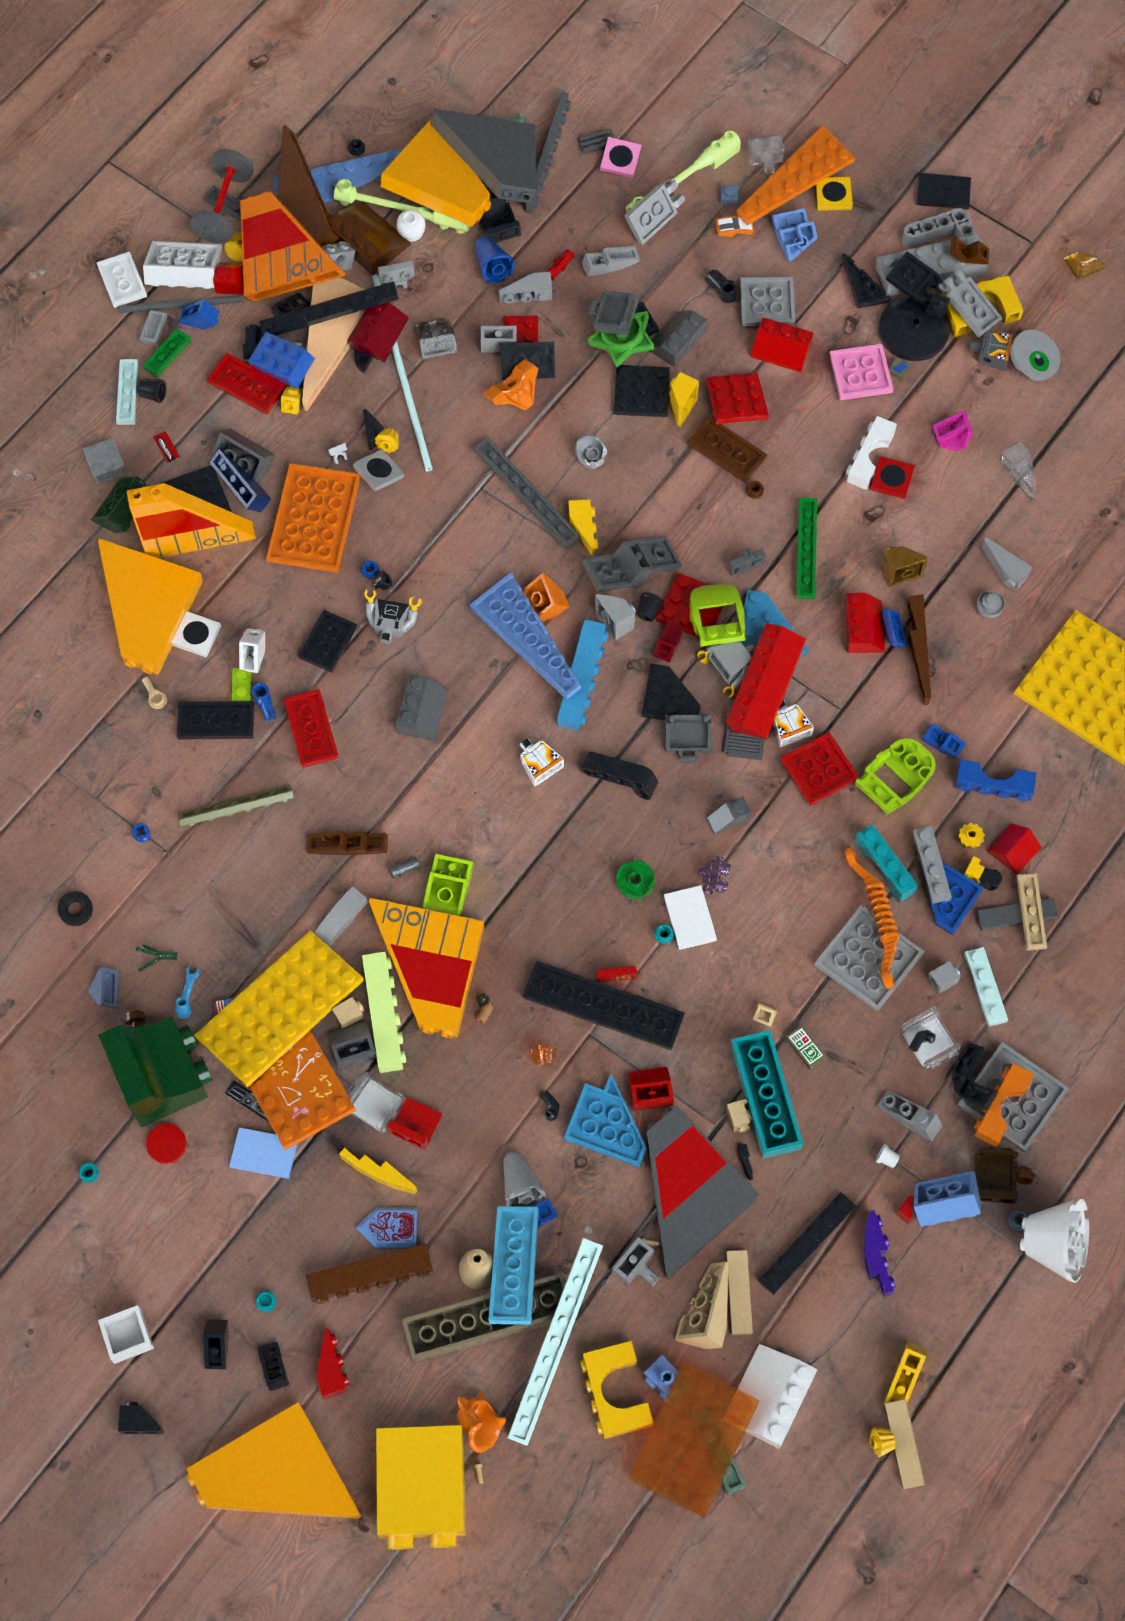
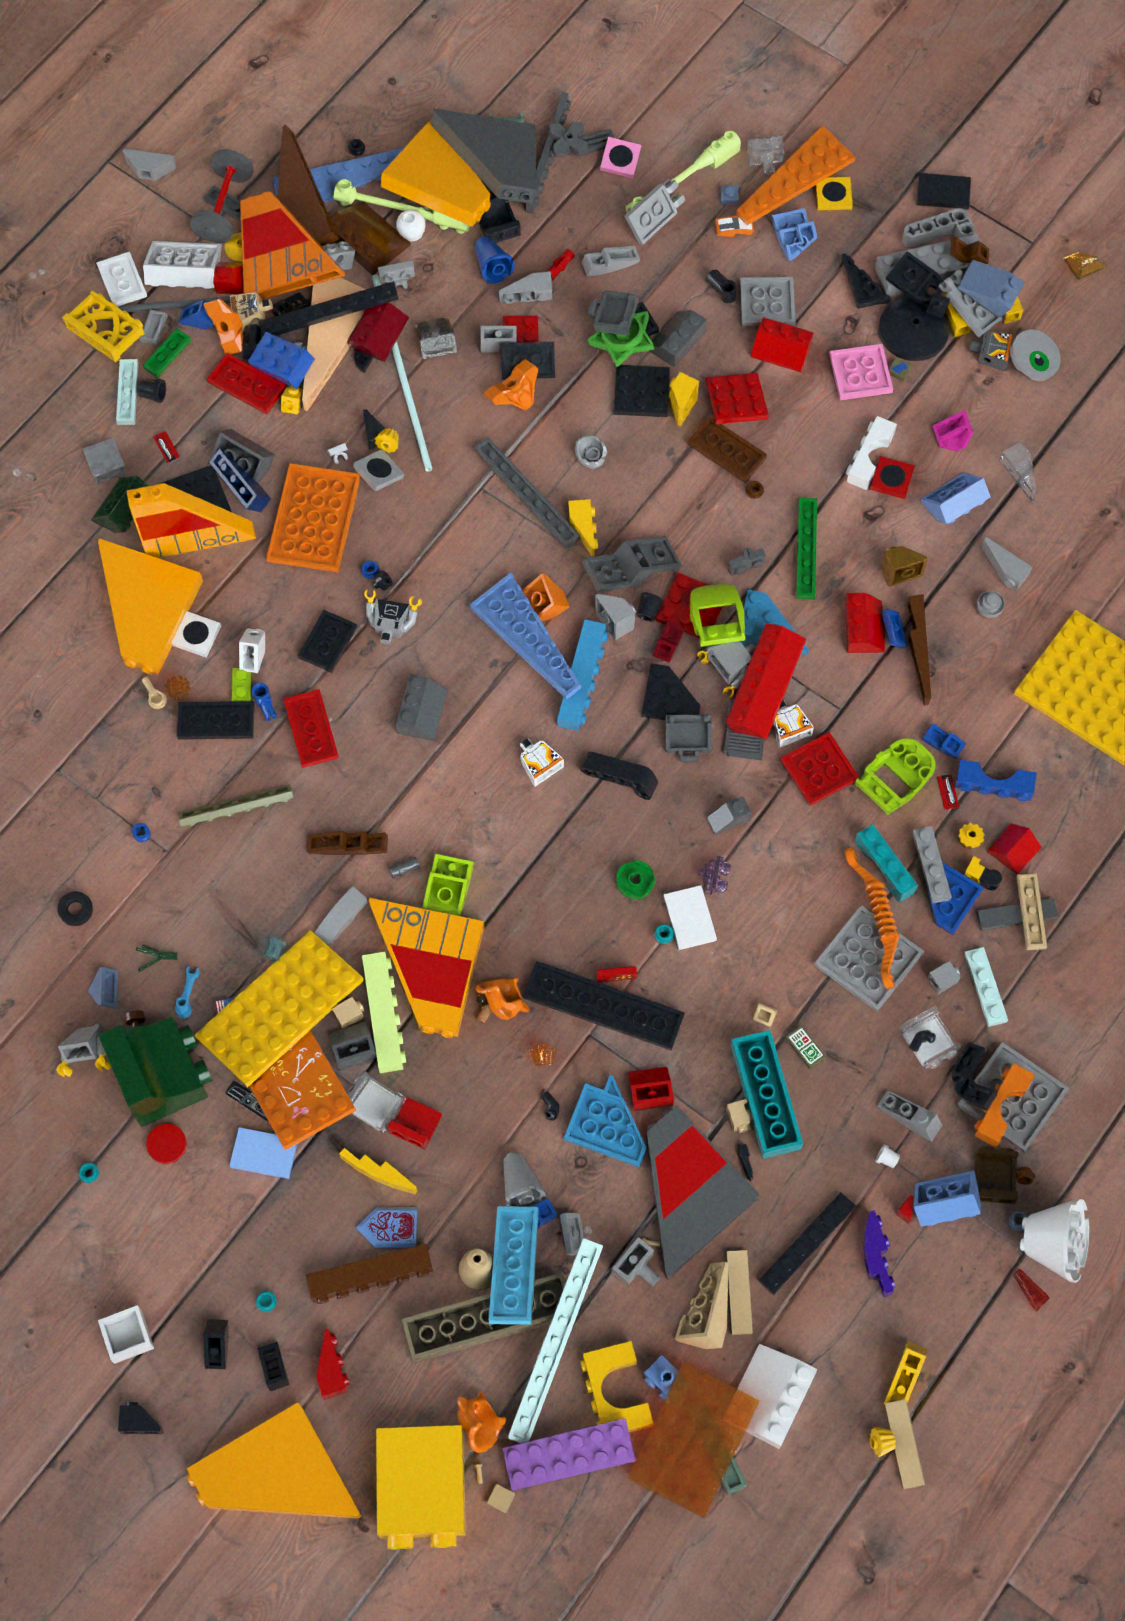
(81, 1046): none -> light grey torso
(107, 310): none -> yellow fence
(149, 164): none -> light grey slope
(177, 688): none -> clear orange piece
(227, 324): none -> orange piece
(250, 308): none -> tan torso
(274, 949): none -> clear light blue bush
(501, 1498): none -> tan tile
(503, 997): none -> orange hair
(568, 140): none -> dark grey plant
(569, 1454): none -> medium lavender plate
(572, 1232): none -> light grey plate
(948, 792): none -> sticker
(956, 497): none -> medium blue slope
(991, 287): none -> sand blue slope
(1032, 1291): none -> clear red slope

